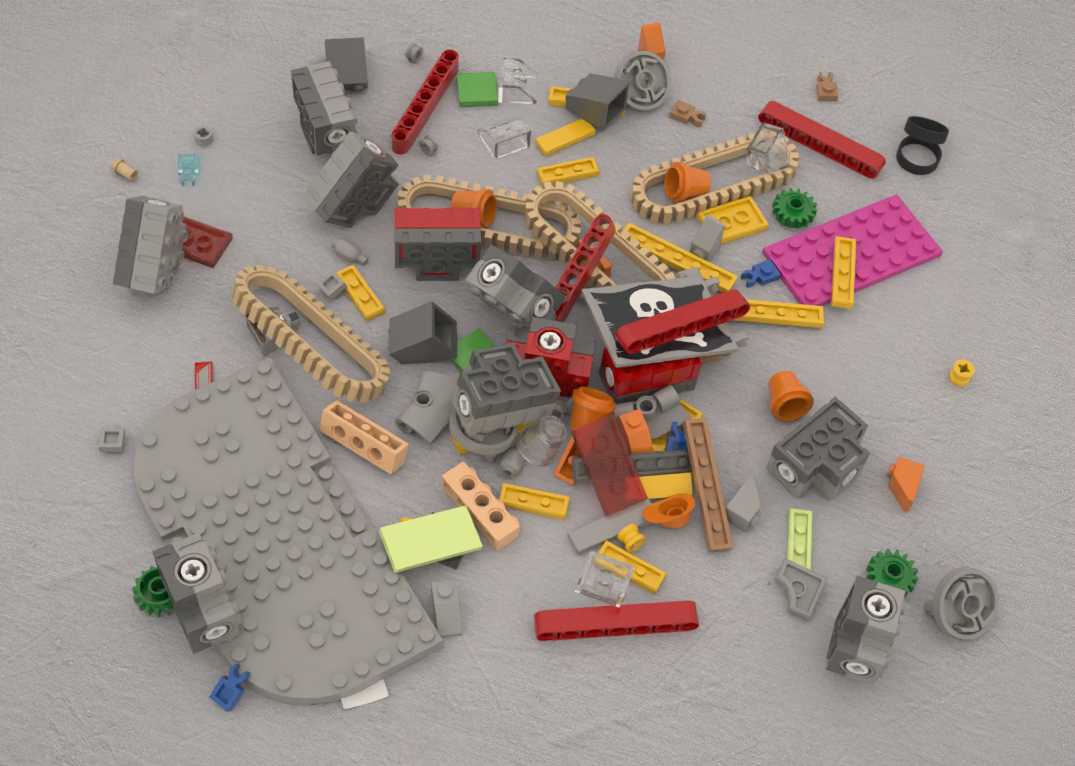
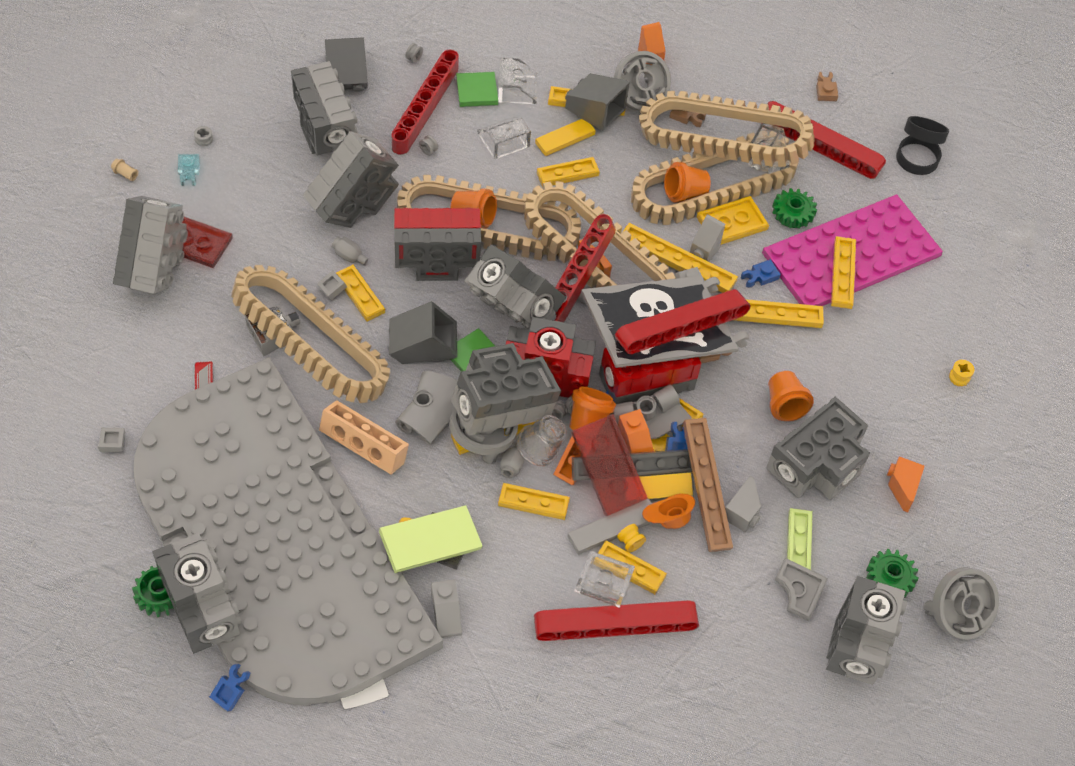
(496, 534): light nougat brick -> none
(723, 146): none -> tan piece

